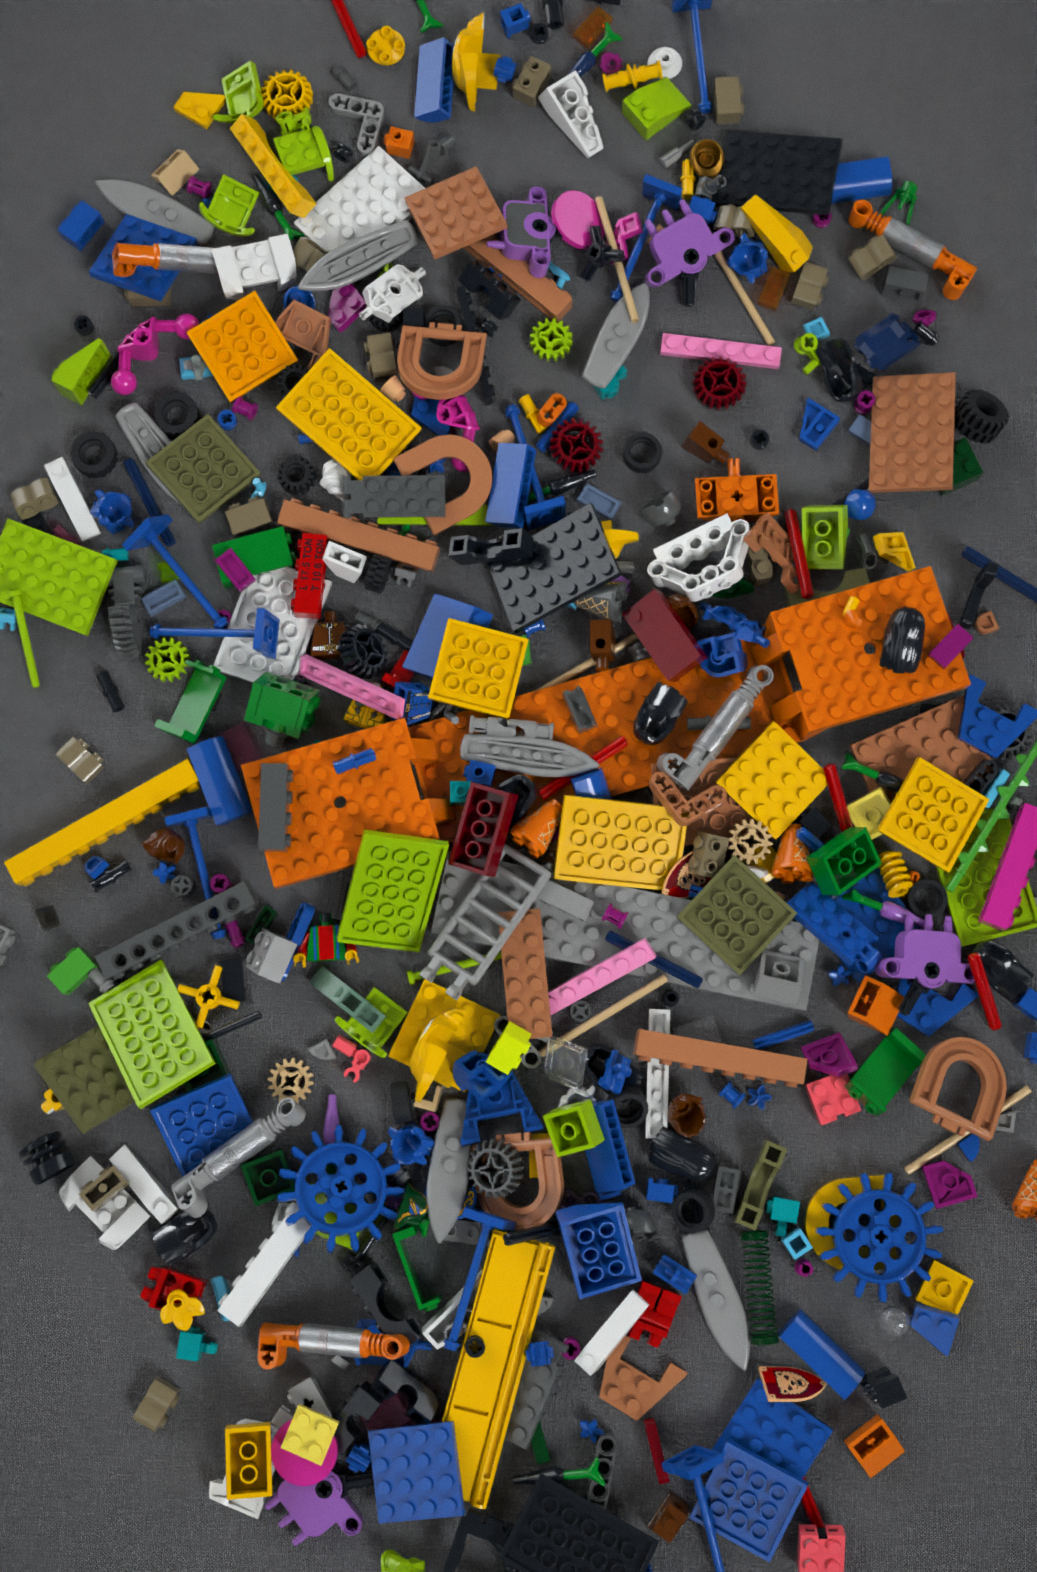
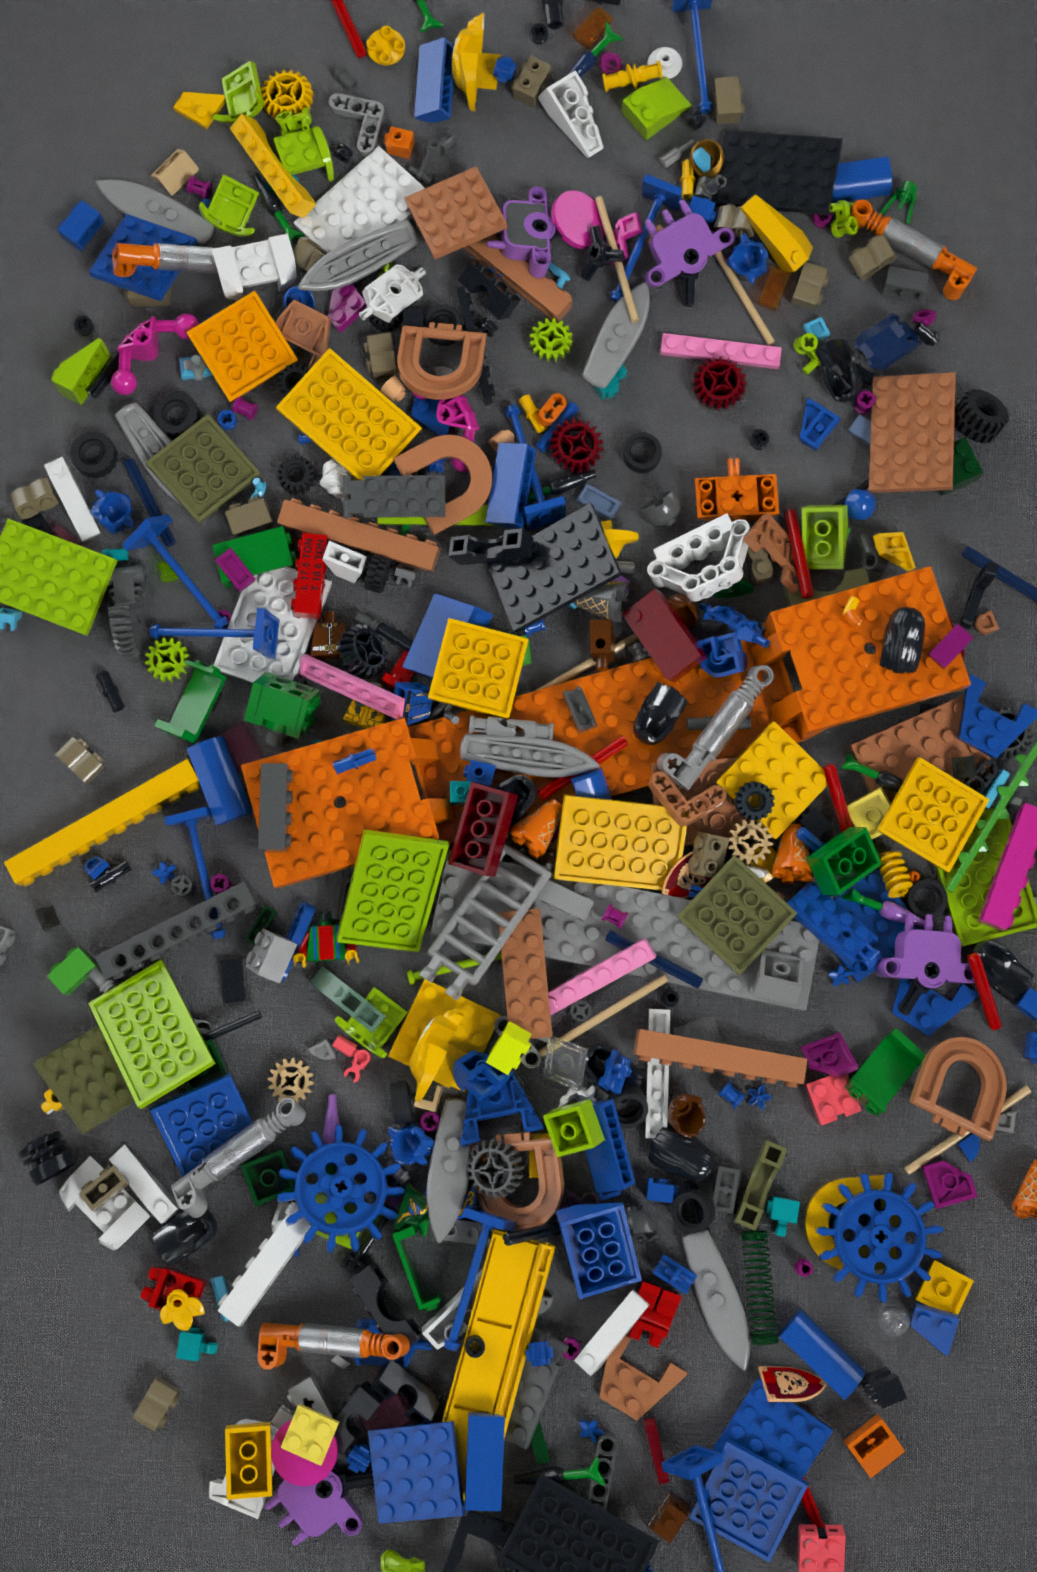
(15, 595): lime bar -> none
(163, 597): sand blue tile -> none
(165, 845): reddish brown hair -> none
(210, 1004): yellow bar -> none
(235, 934): magenta pin -> none
(484, 1462): none -> blue brick
(514, 19): blue brick -> none
(702, 159): none -> medium azure tile
(705, 444): reddish brown torso -> none
(743, 799): none -> black bush
(783, 1035): blue axle -> none
(796, 1243): medium azure brick -> none
(843, 219): none -> lime piece
(875, 1005): orange slope -> none
(963, 767): none -> pearl dark grey tile

